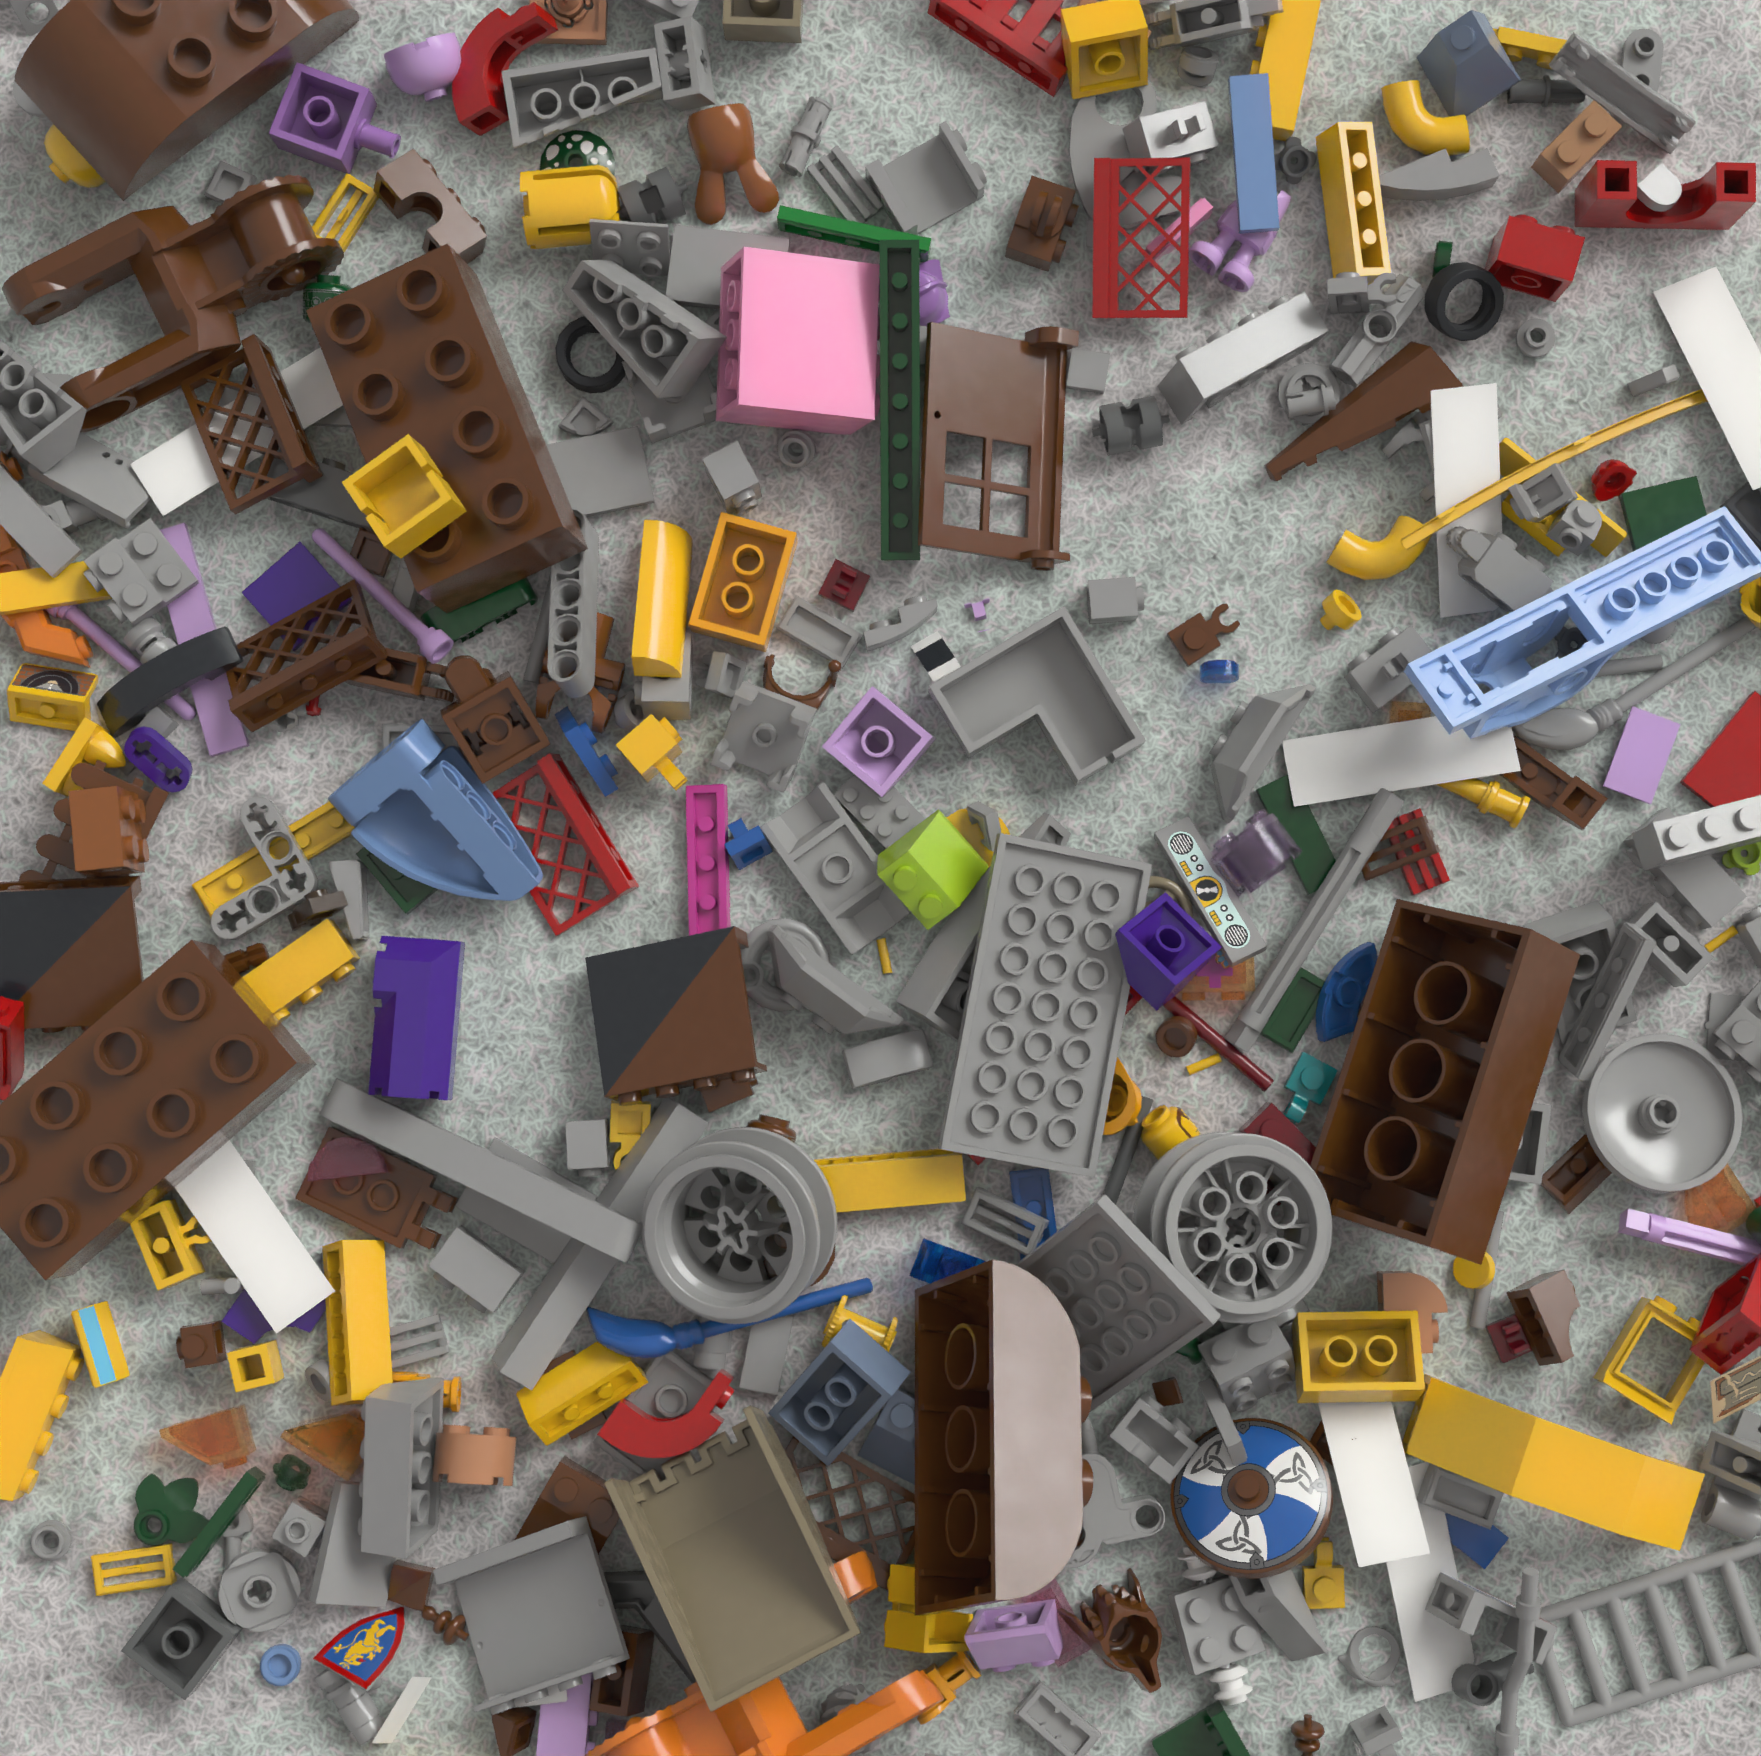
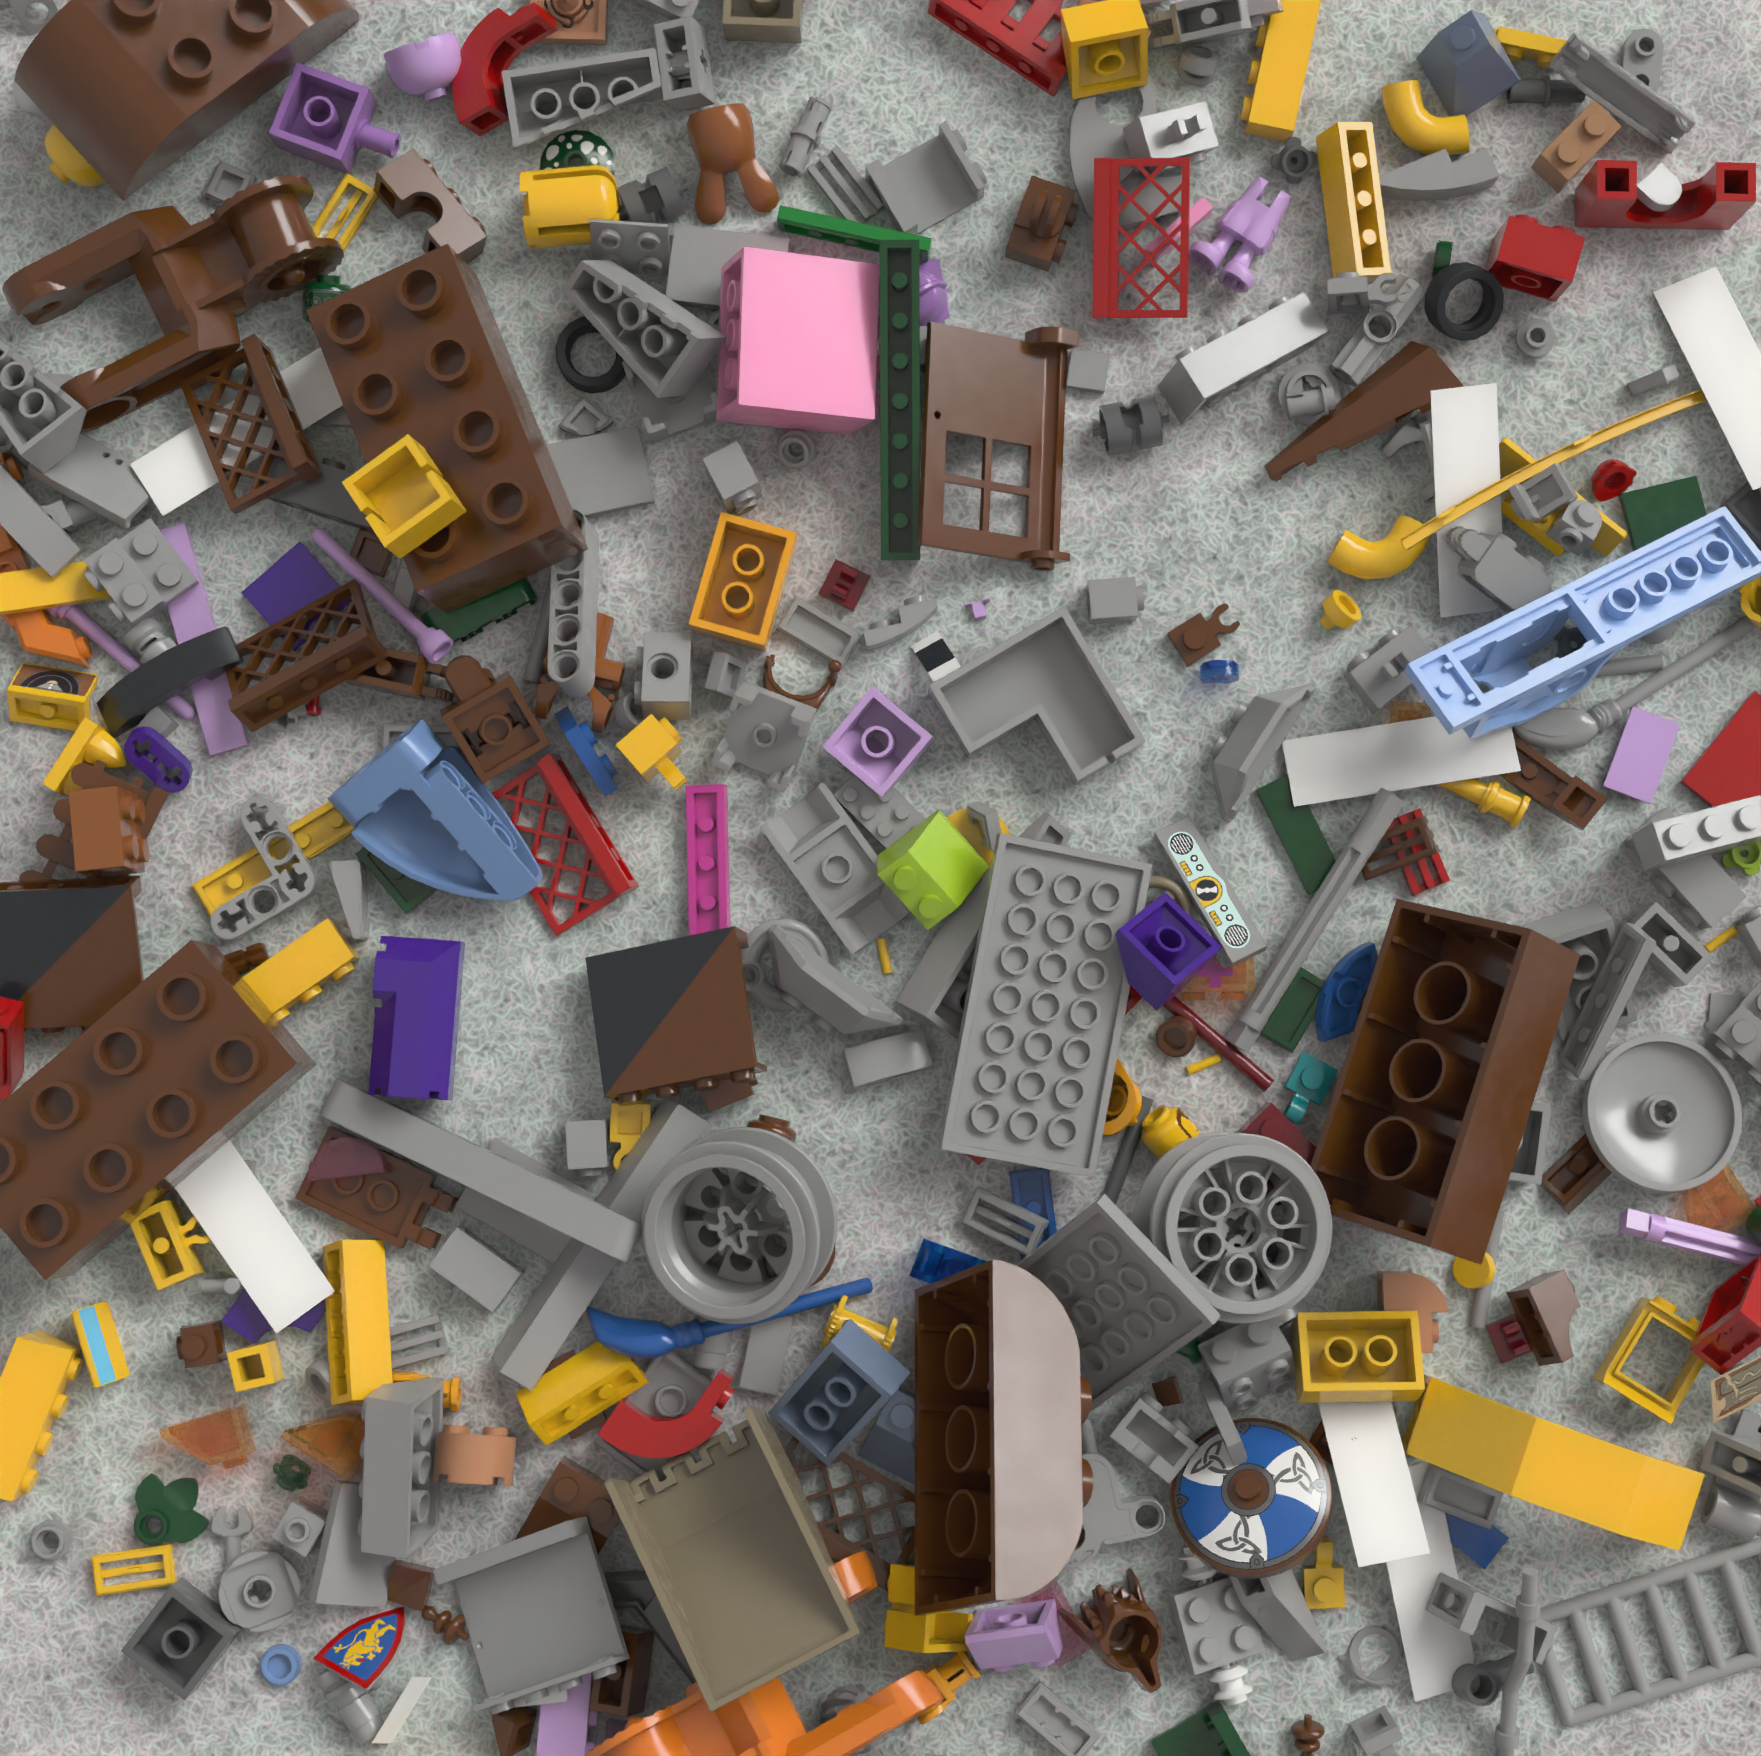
(219, 1522): dark green tile -> none
(317, 907): dark brown plate -> none
(662, 600): yellow brick -> none
(746, 845): blue tile -> none
(895, 1179): yellow brick -> none
(1253, 153): medium blue tile -> none
(1254, 853): clear purple brick -> none

